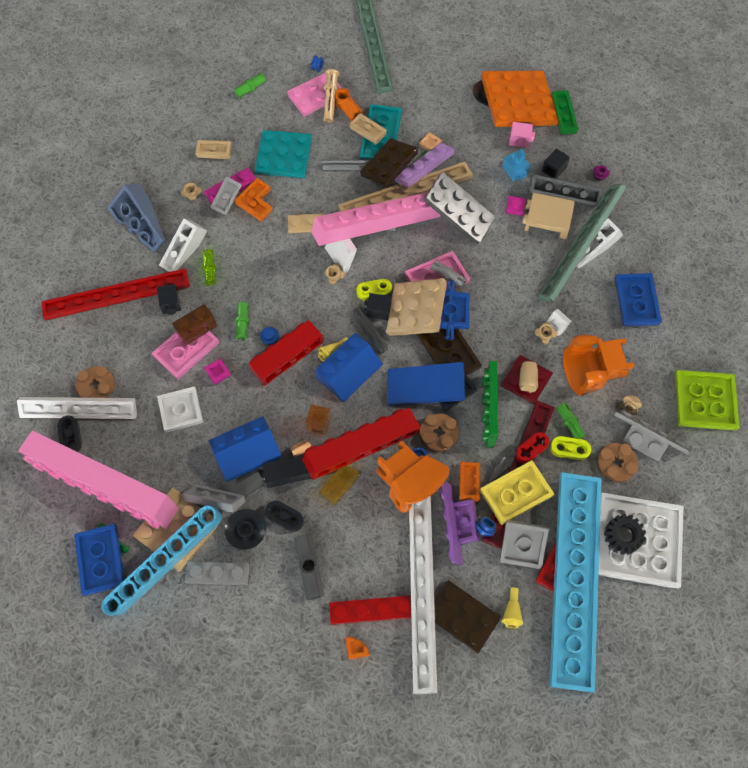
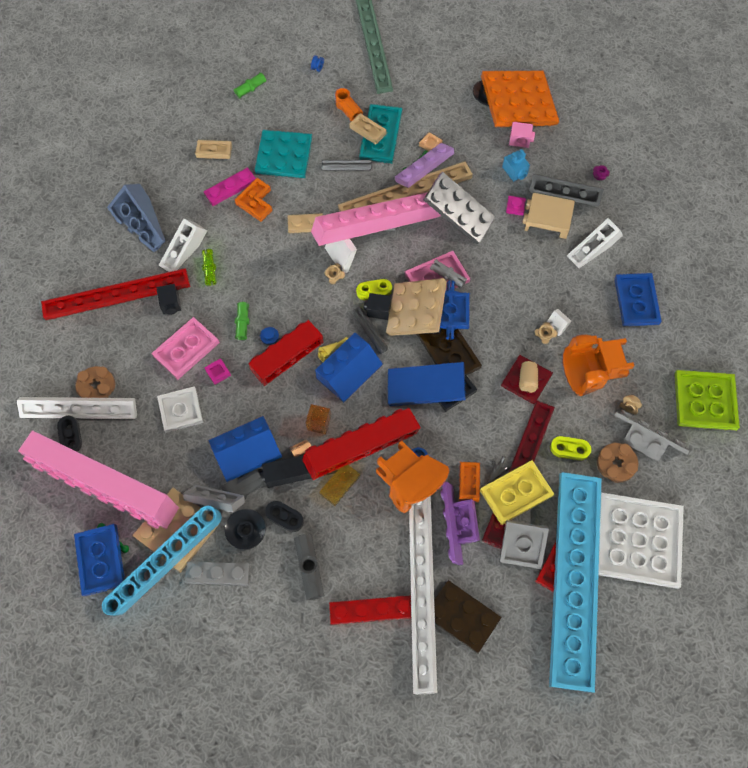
(191, 187): tan plate -> none
(194, 324): reddish brown brick -> none
(226, 195): light grey plate -> none
(310, 95): bright pink plate -> none
(330, 97): tan pin -> none
(356, 648): orange tile -> none
(389, 162): dark brown plate -> none
(433, 423): medium nougat plate -> none
(486, 526): blue plate -> none
(490, 403): green plate -> none
(512, 615): light yellow cone -> none
(529, 444): red beam -> none
(555, 163): black brick -> none
(565, 114): green plate -> none
(570, 421): bright green axle -> none
(581, 243): sand green tile -> none
(619, 545): black tyre -> none

